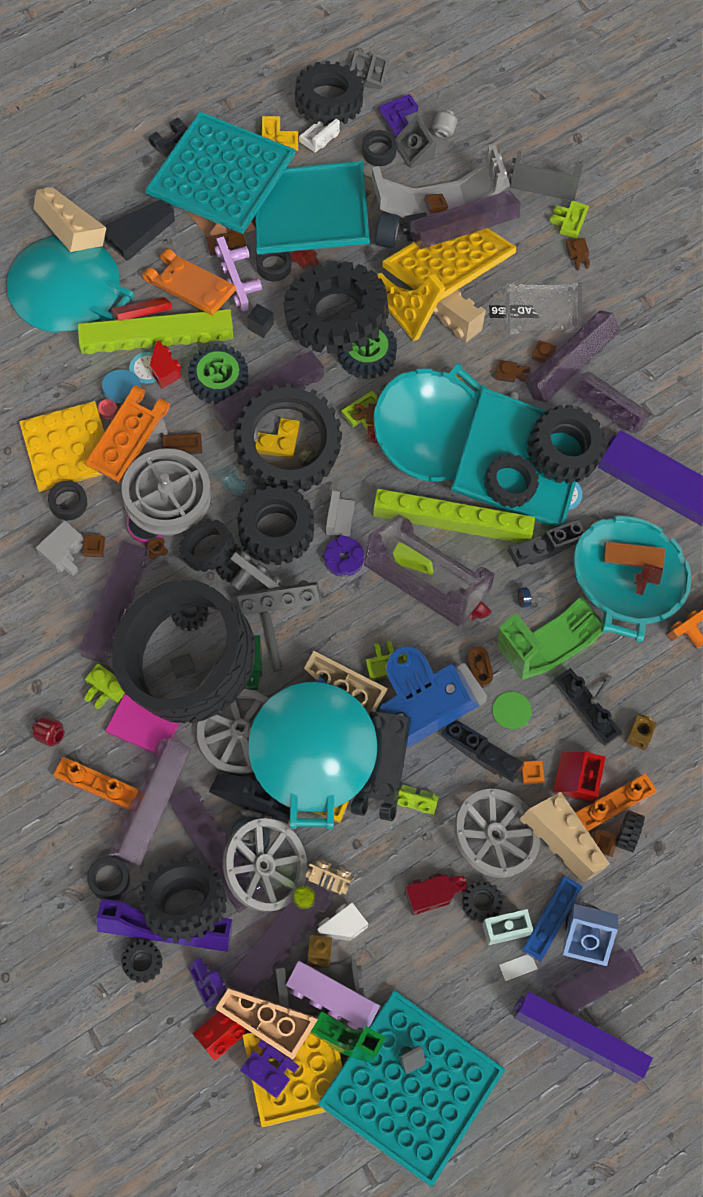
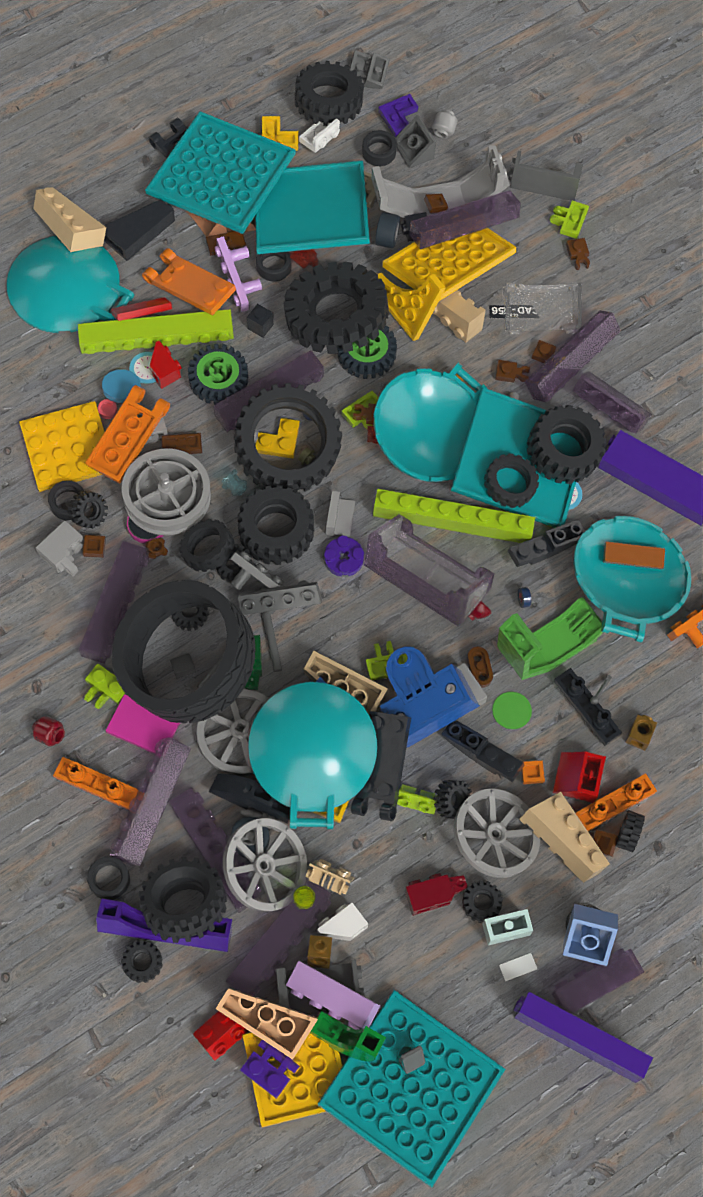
(78, 509): none -> black tyre
(209, 985): dark purple plate -> none
(411, 559): lime slope -> none
(445, 794): none -> black tyre
(552, 919): blue tile -> none
(649, 574): clear red bracket -> none

